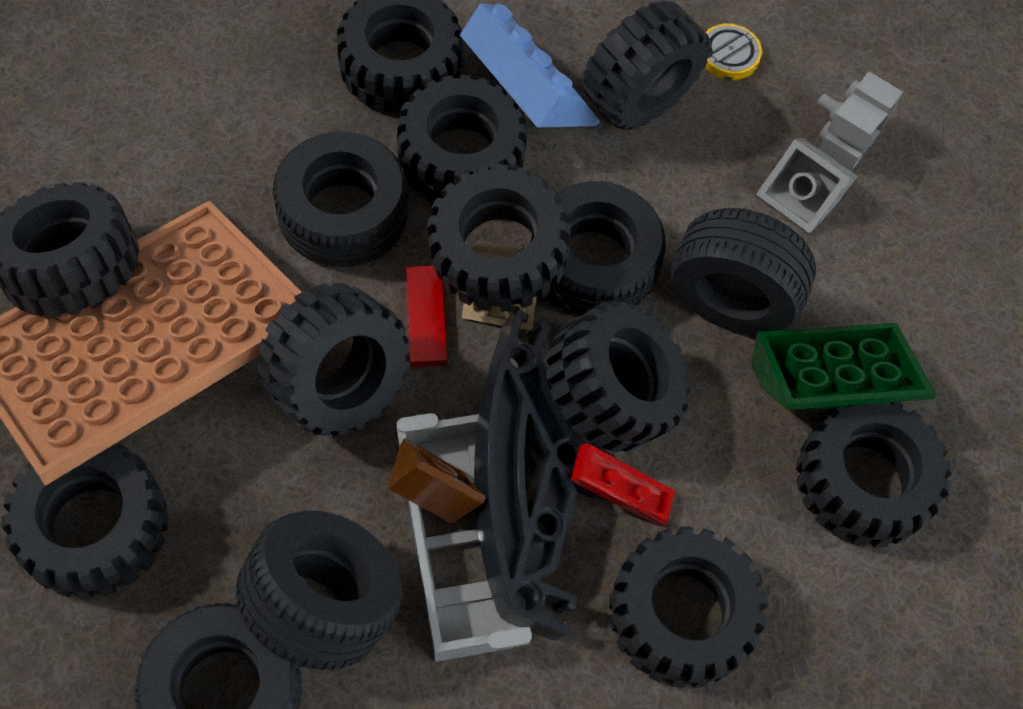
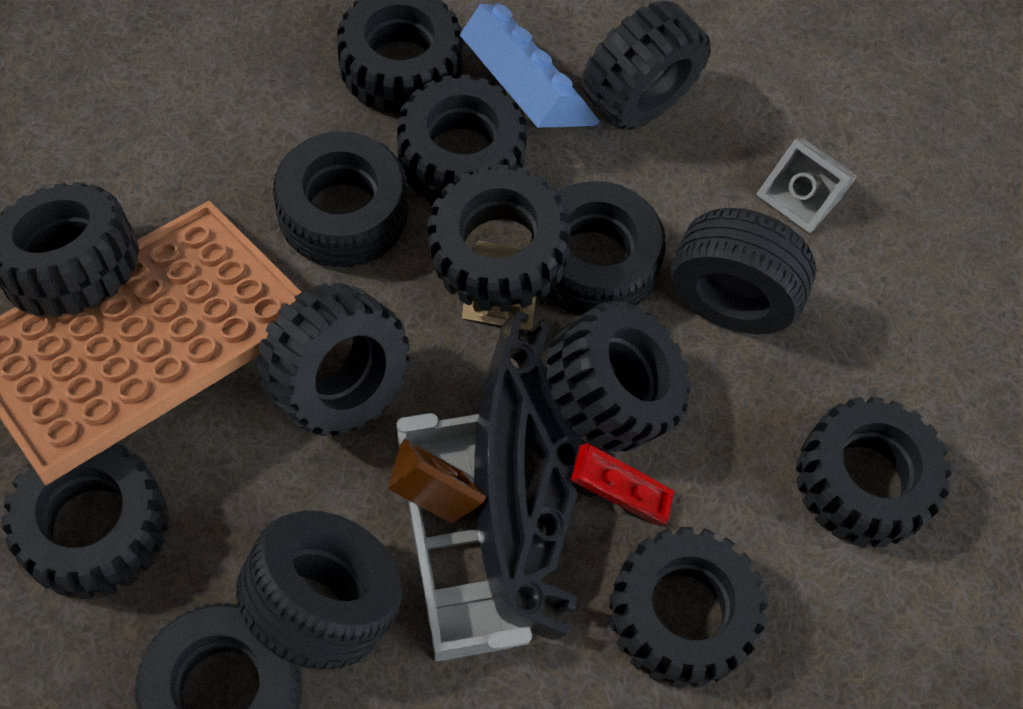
(426, 317): red tile -> none
(733, 51): tile -> none
(839, 366): dark green slope -> none
(857, 119): light grey brick -> none

